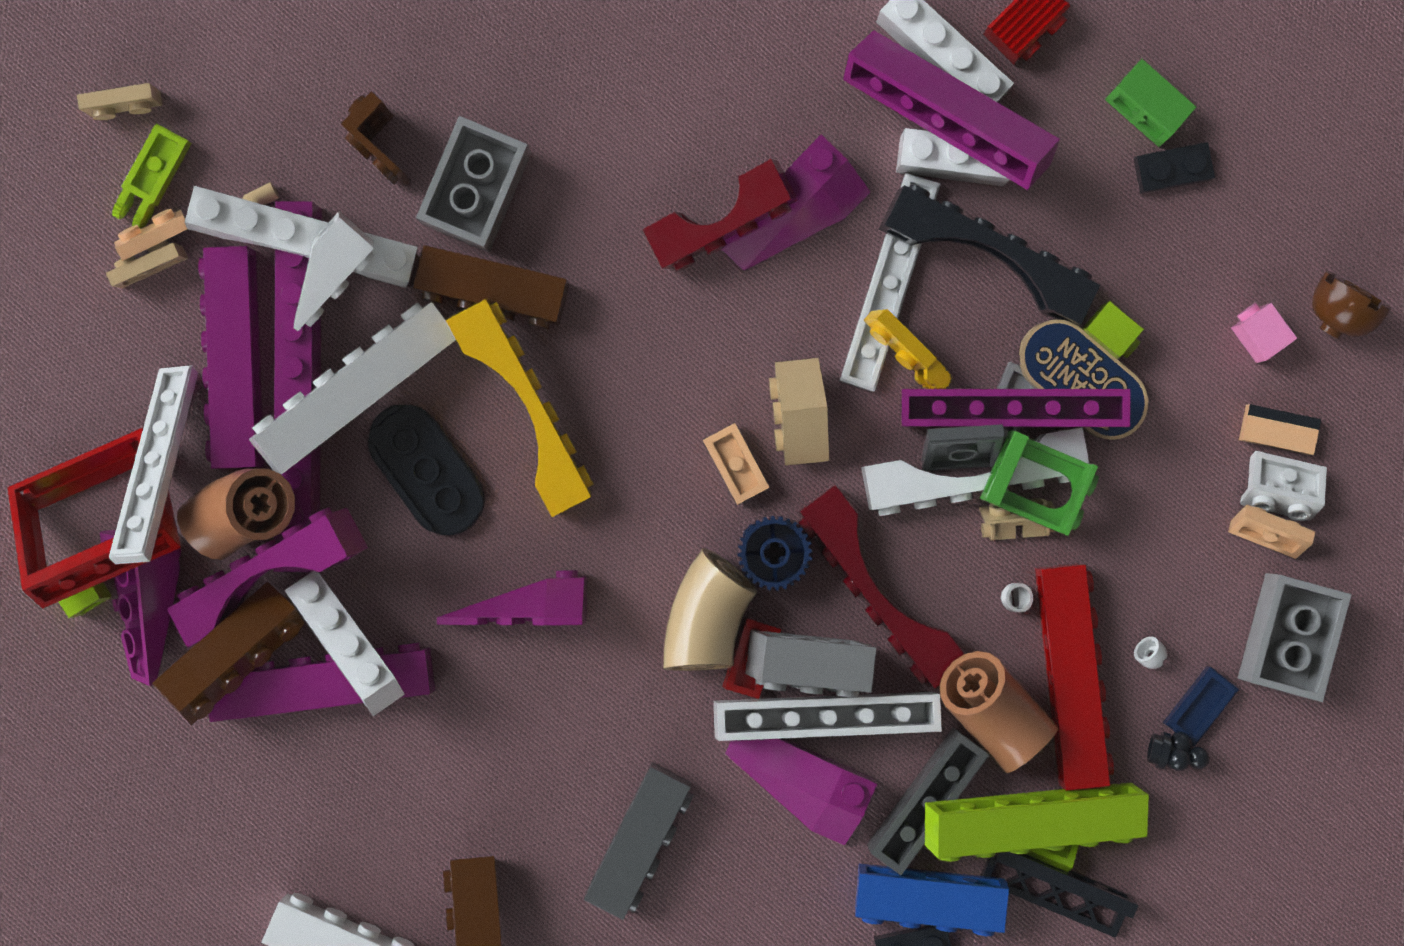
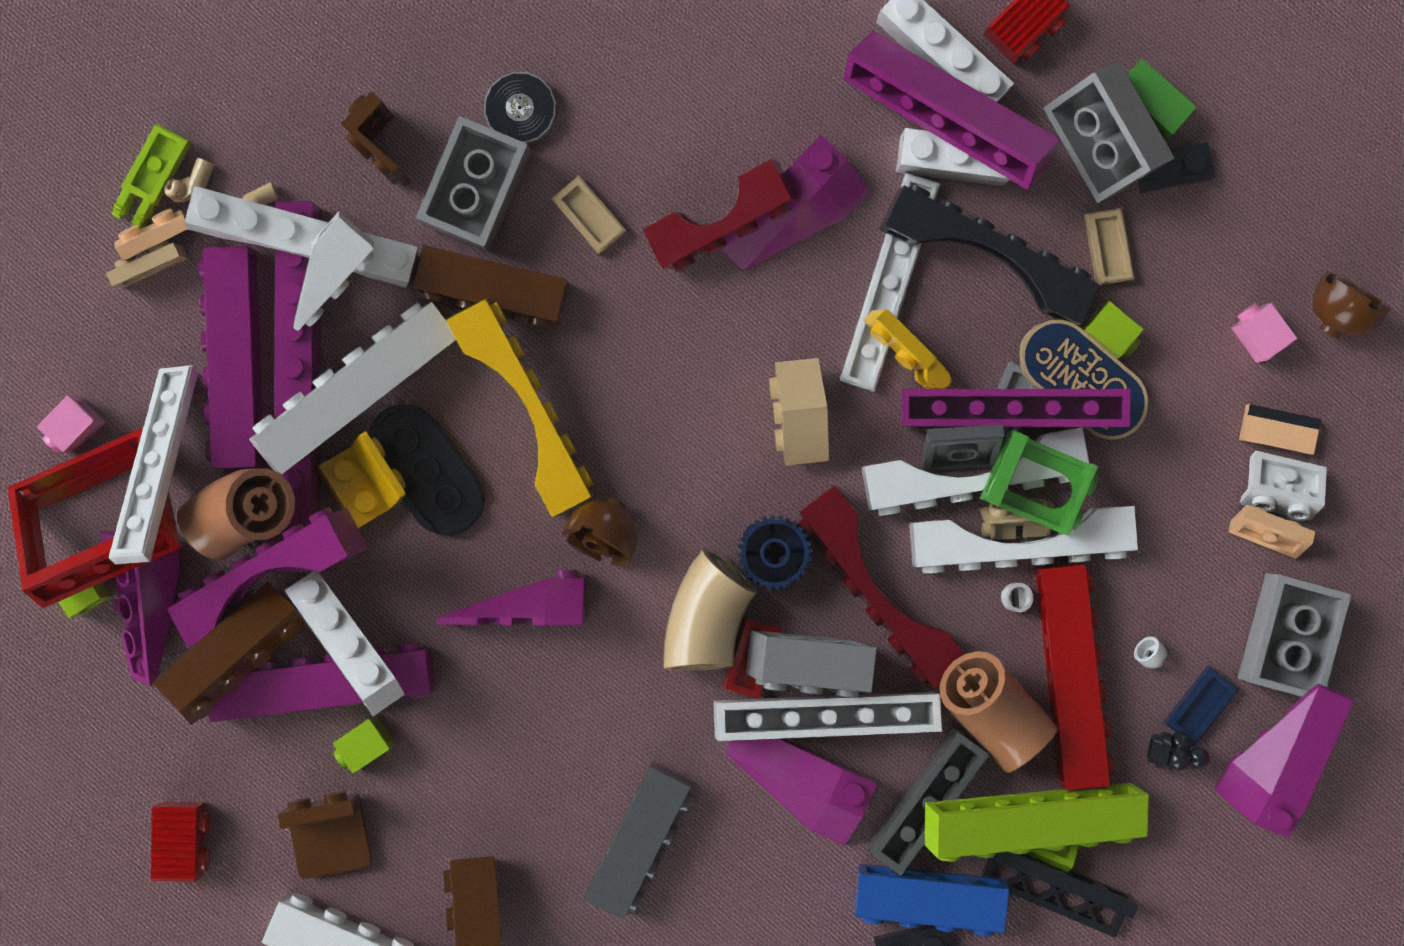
(70, 425): none -> bright pink brick
(105, 103): tan plate -> none
(179, 841): none -> red brick
(182, 189): none -> tan arm
(327, 834): none -> reddish brown bracket
(362, 744): none -> lime brick
(363, 480): none -> yellow bracket
(520, 107): none -> black tile
(589, 215): none -> tan tile
(603, 529): none -> reddish brown cylinder
(736, 463): light nougat plate -> none
(1100, 531): none -> white arch
(1108, 132): none -> light grey brick
(1109, 247): none -> tan tile
(1282, 768): none -> magenta wedge

